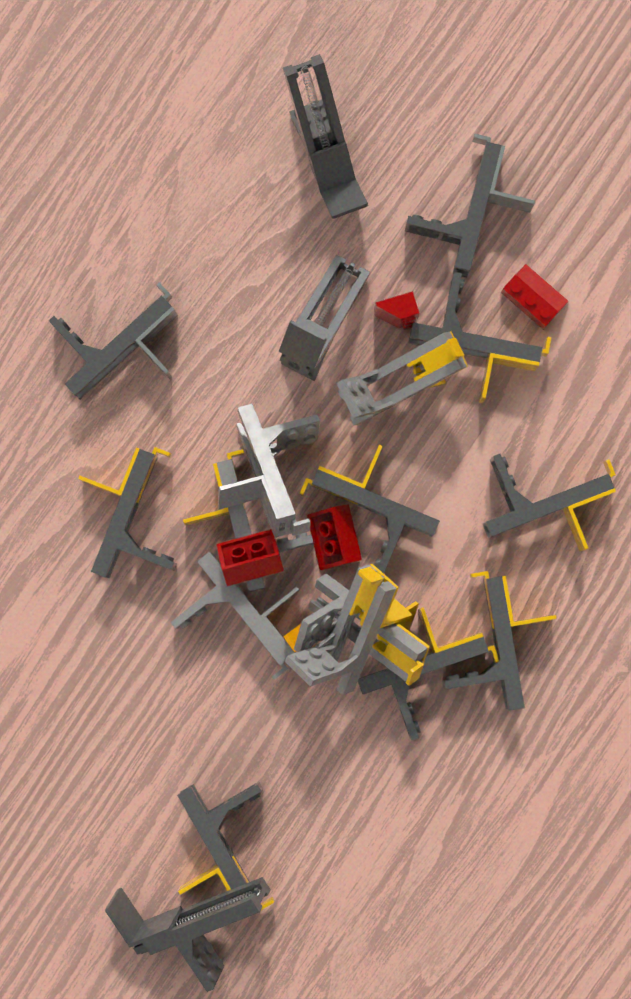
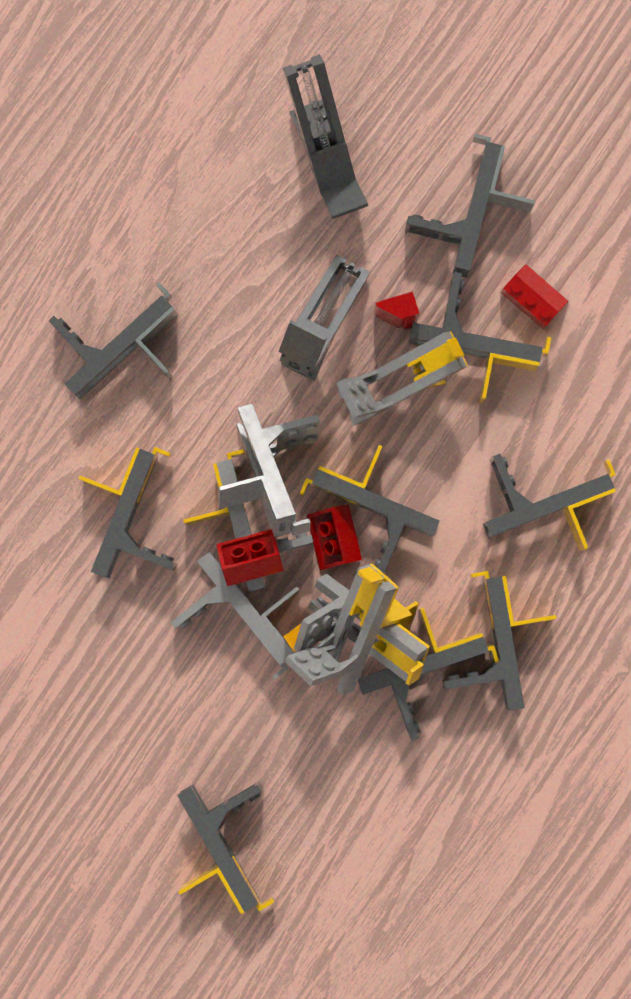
(187, 926): dark grey piece -> none

